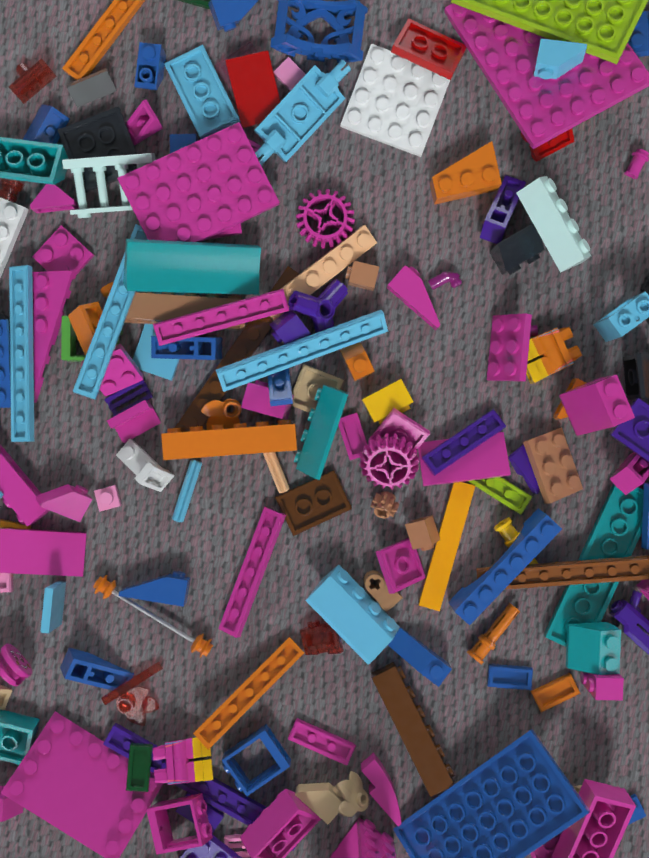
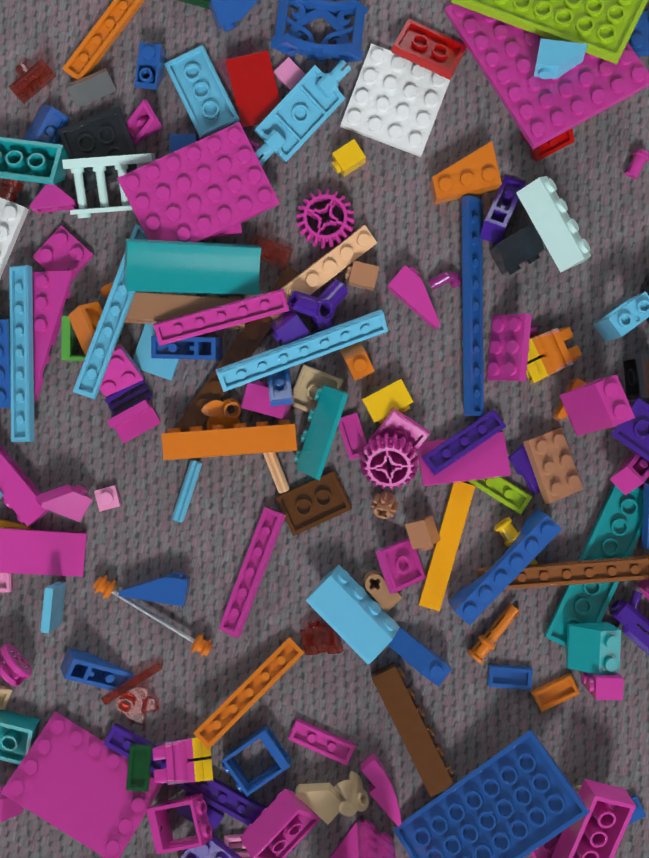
(145, 468): white bracket -> none
(272, 252): none -> clear red tile
(348, 158): none -> yellow brick
(472, 306): none -> blue plate

